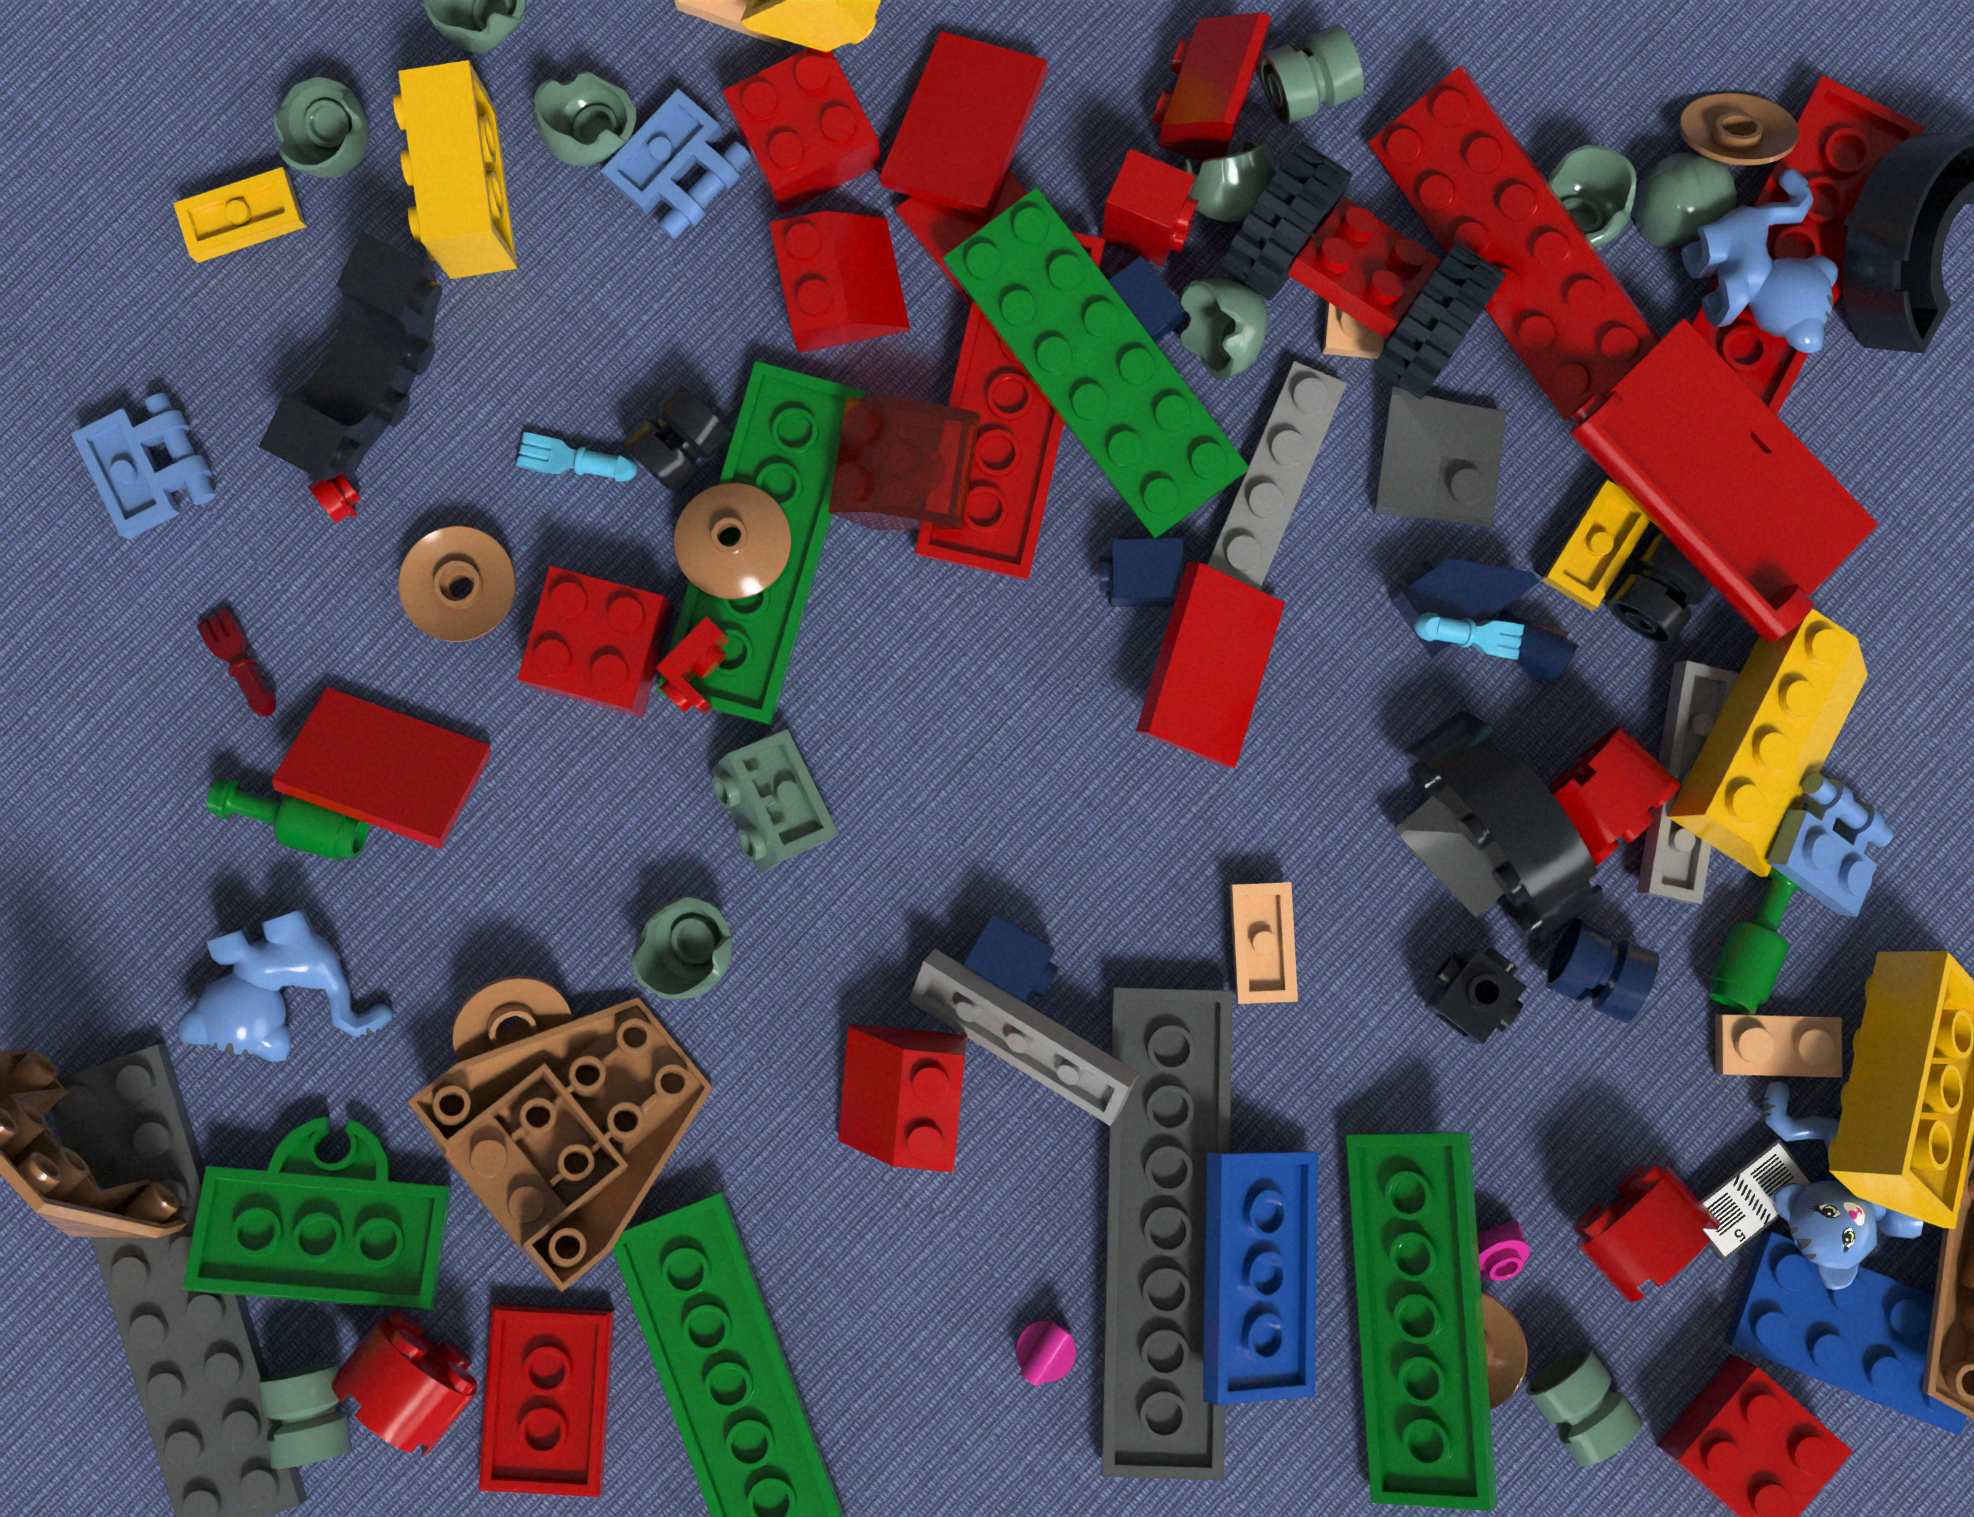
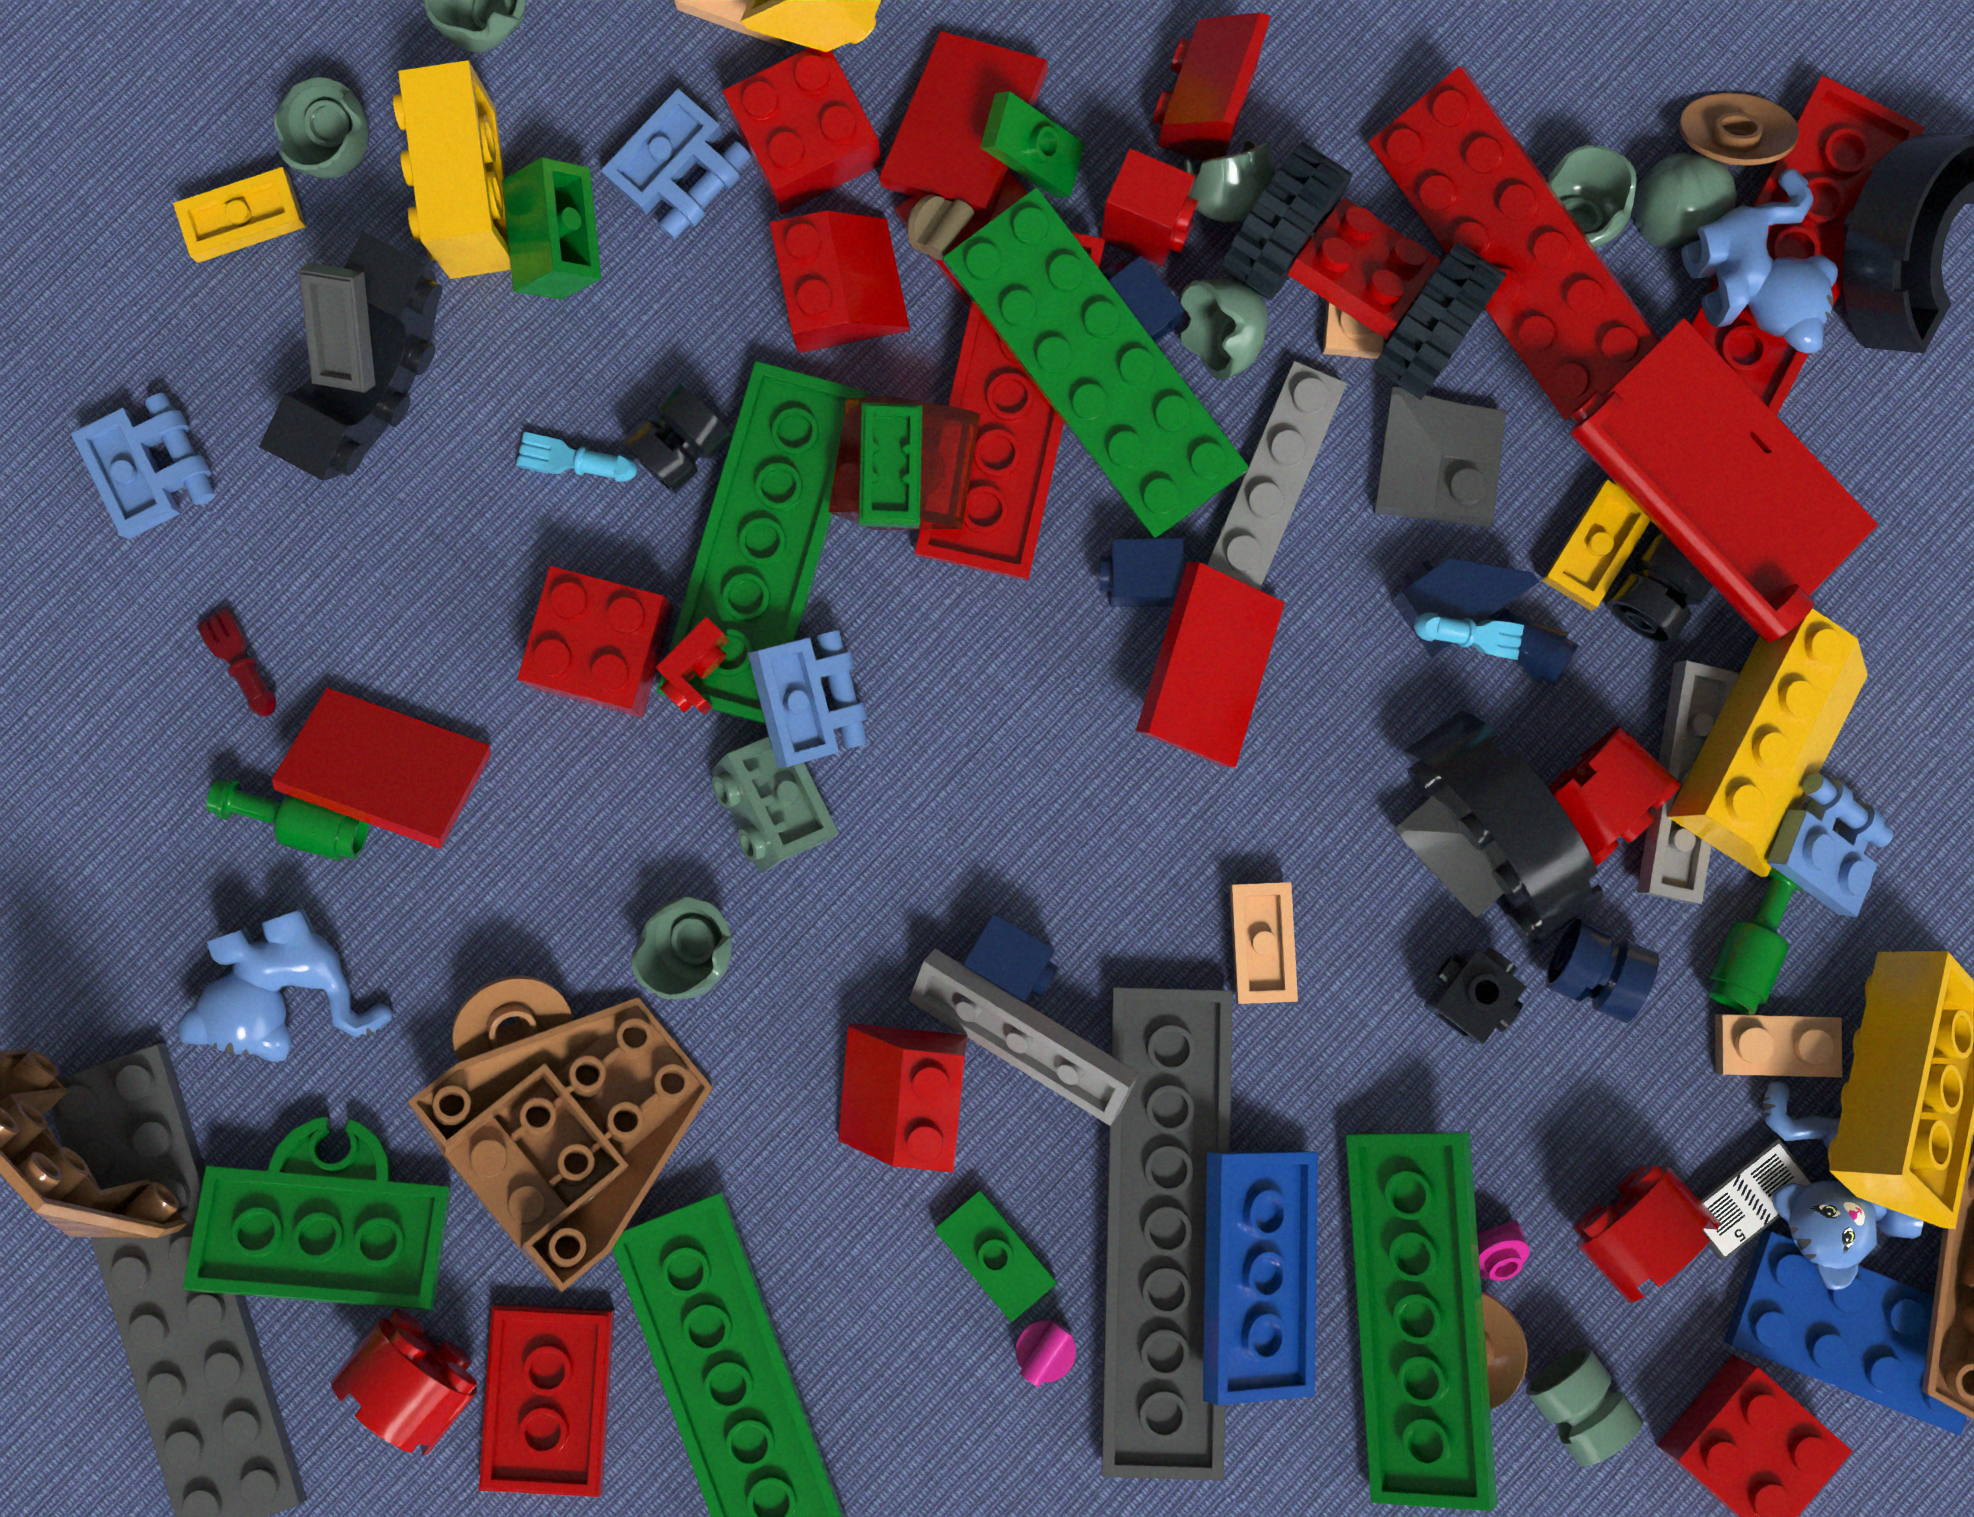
(304, 1416): sand green wheel -> none
(335, 497): red plate -> none
(337, 327): none -> dark grey tile
(435, 567): medium nougat dish -> none
(551, 229): none -> green brick
(583, 118): sand green hair -> none
(741, 568): medium nougat dish -> none
(795, 700): none -> medium blue plate
(890, 465): none -> green plate
(936, 224): none -> dark tan plate
(995, 1255): none -> green plate
(1032, 145): none -> green plate
(1318, 73): sand green wheel -> none

